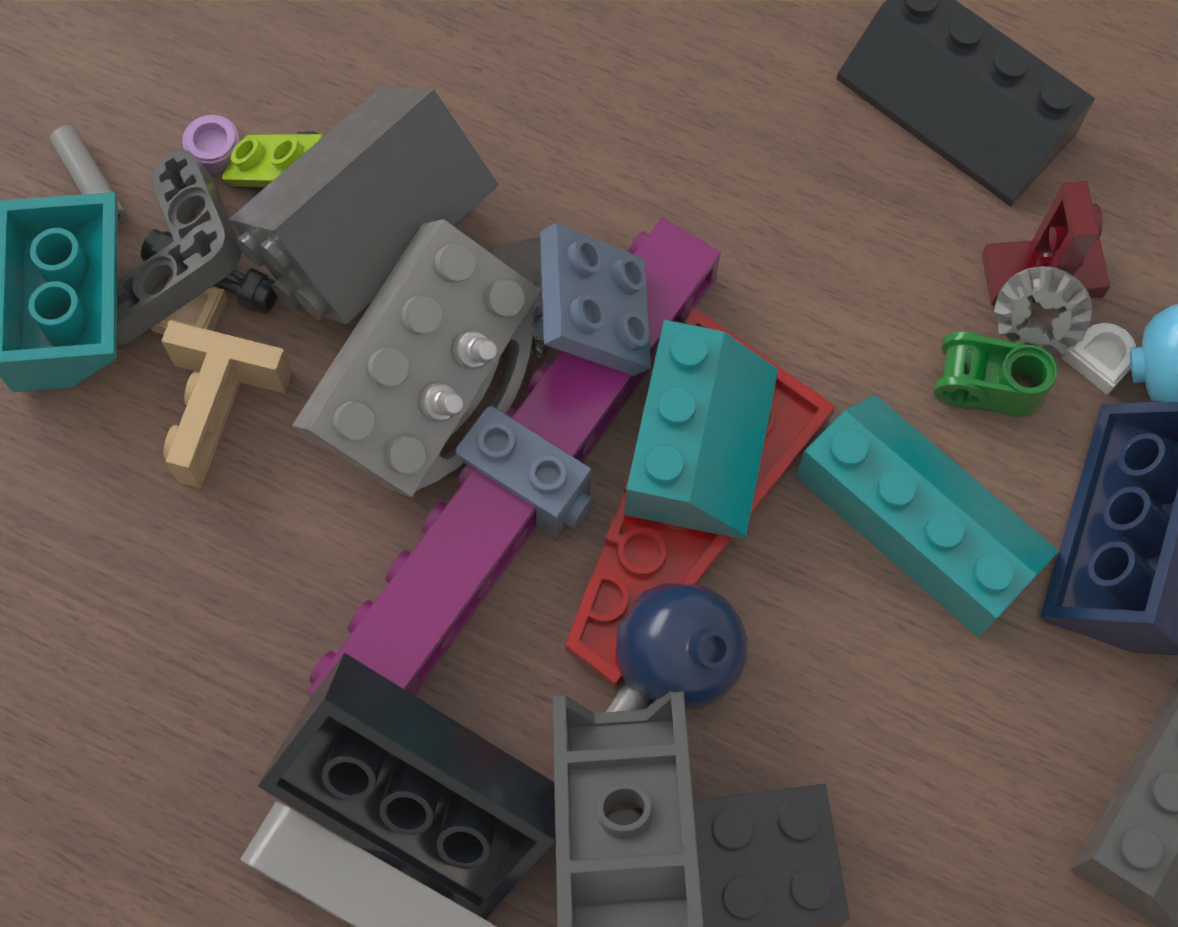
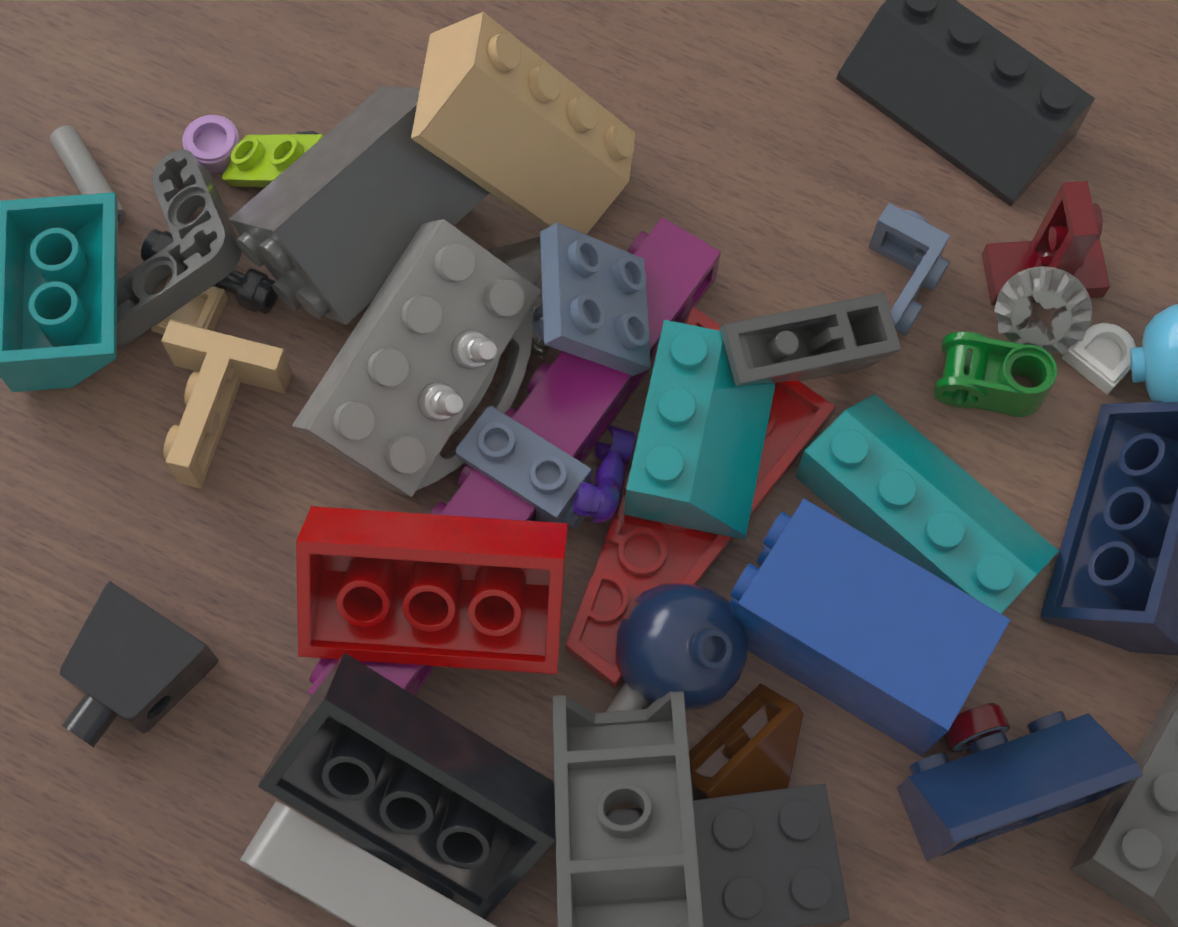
(130, 666): none -> black torso
(430, 589): none -> red slope
(519, 126): none -> tan slope
(603, 497): none -> dark purple arm
(748, 748): none -> reddish brown slope
(811, 341): none -> dark grey slope
(864, 626): none -> blue brick
(918, 247): none -> sand blue bracket
(975, 725): none -> dark red tile
(1012, 782): none -> dark blue slope

